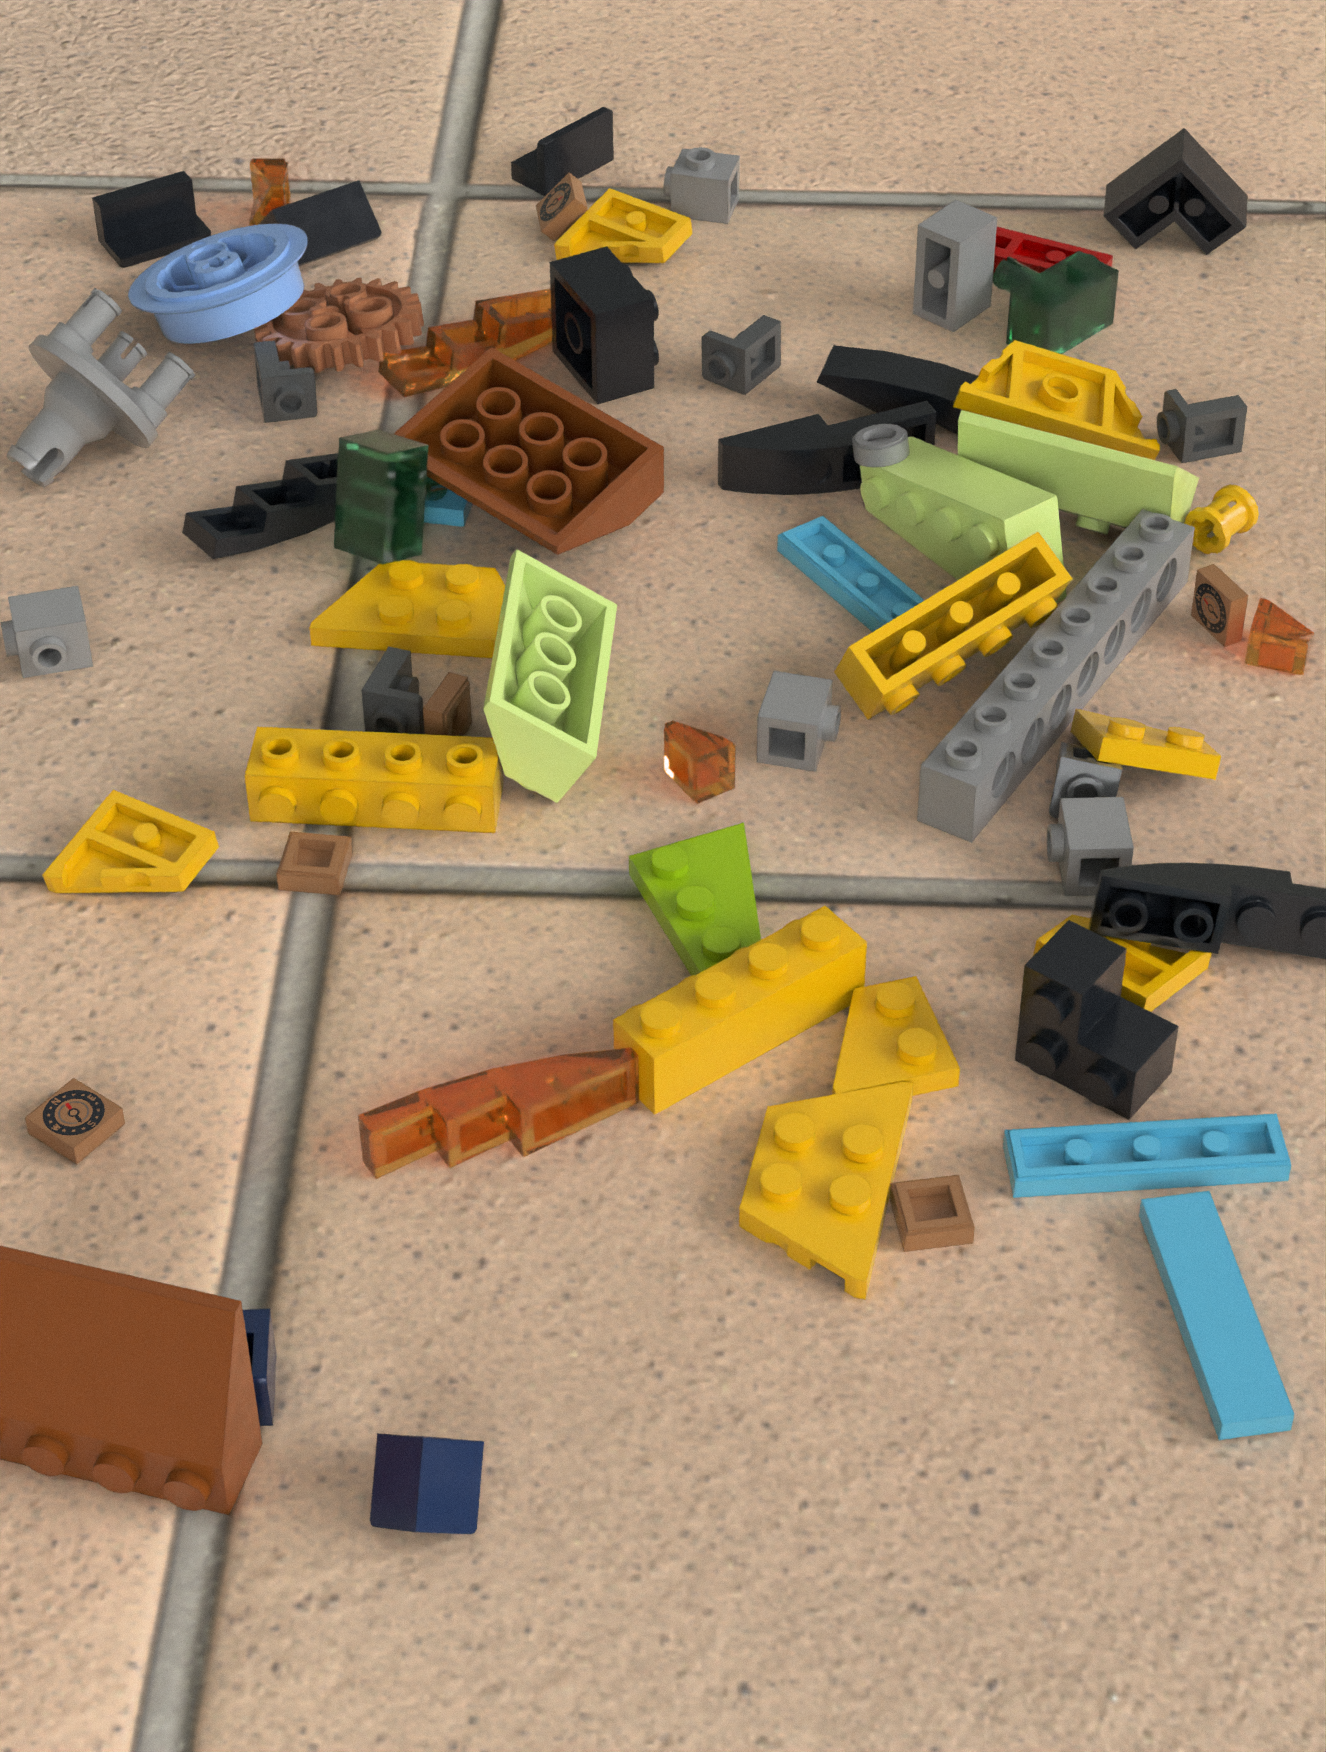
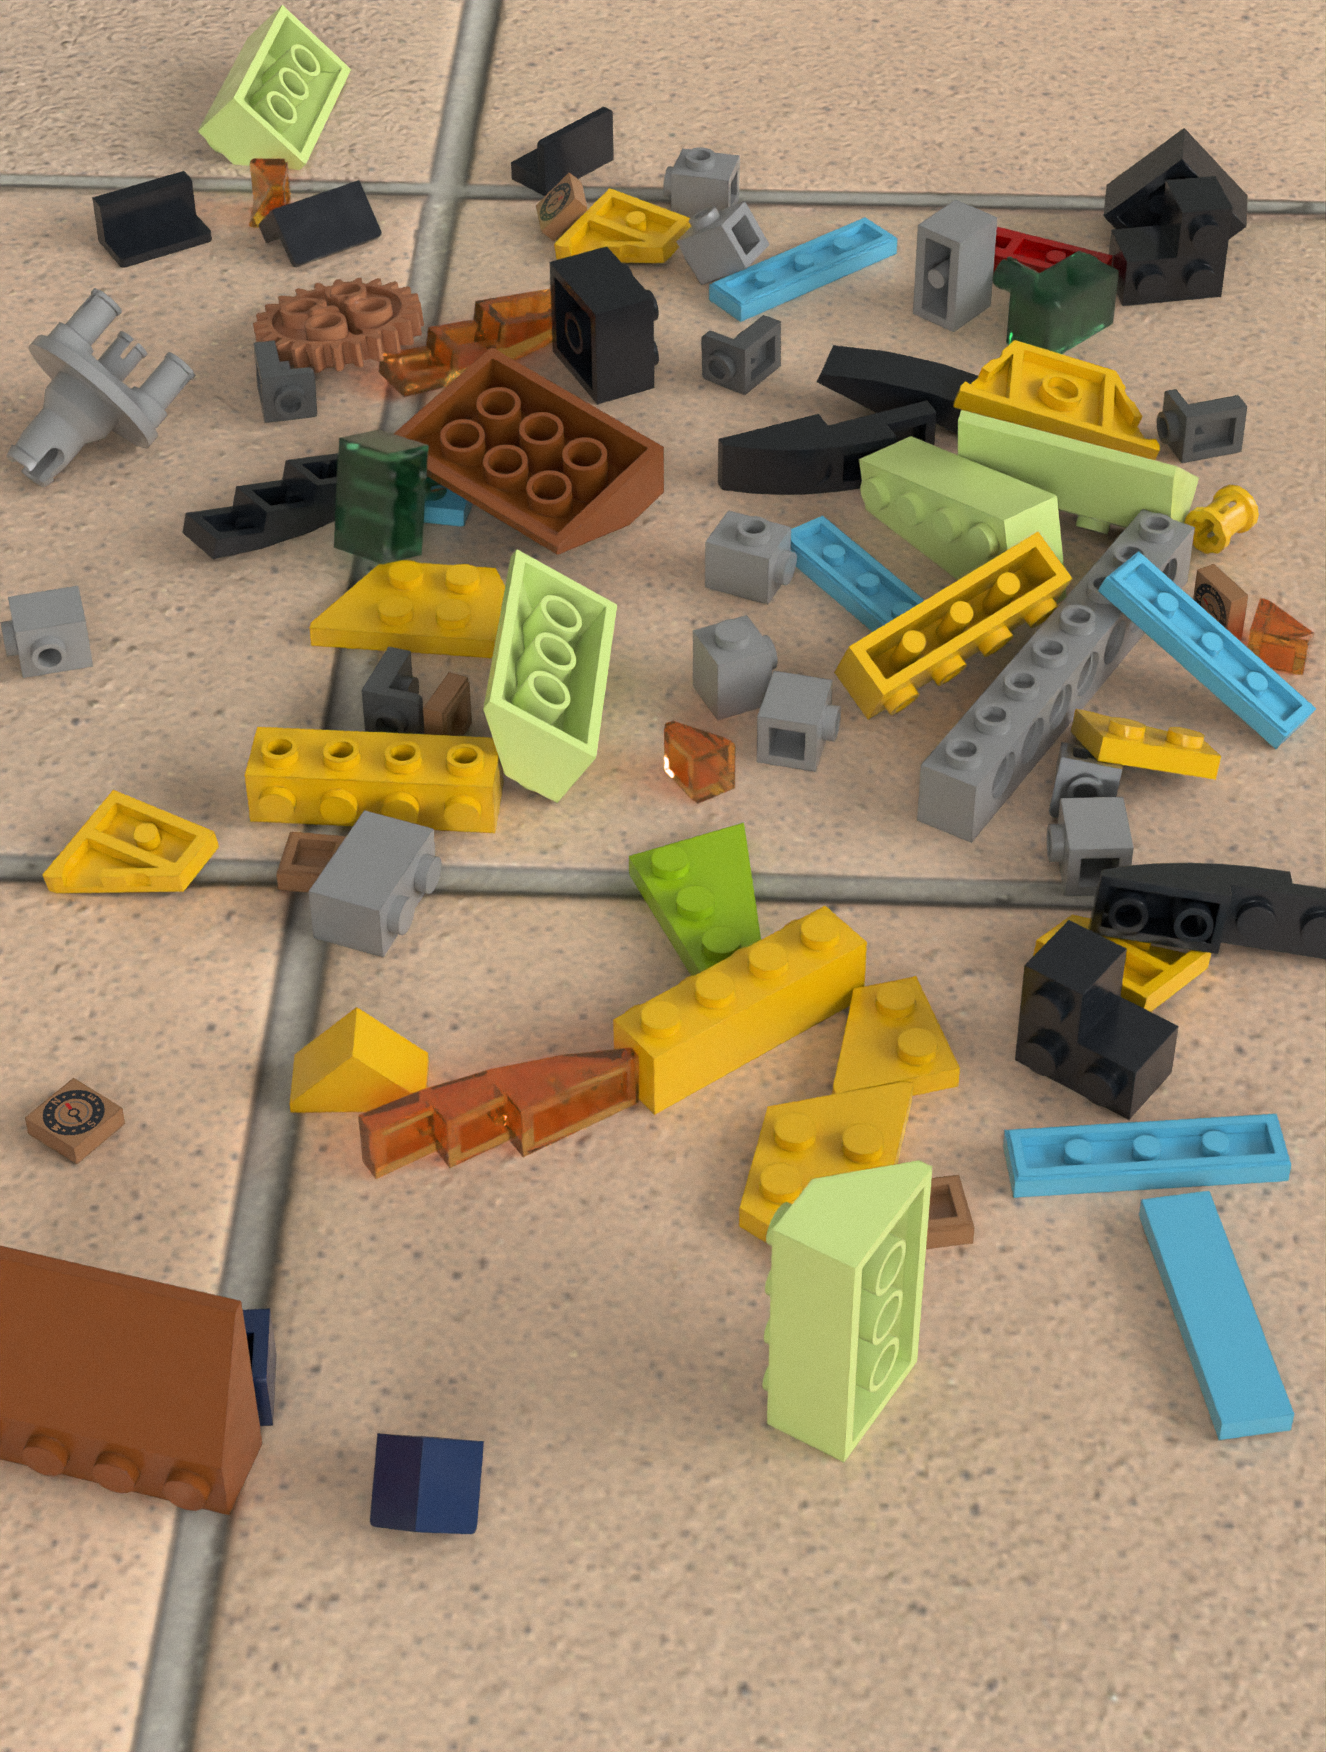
(223, 283): light blue piece -> none
(275, 95): none -> yellowish green slope
(356, 1067): none -> yellow slope
(374, 883): none -> light grey brick
(722, 242): none -> light grey brick
(732, 666): none -> light grey brick
(749, 557): none -> light grey brick
(802, 269): none -> medium azure tile
(845, 1301): none -> yellowish green slope
(880, 445): light grey tile -> none
(1180, 256): none -> black brick
(1207, 649): none -> medium azure tile

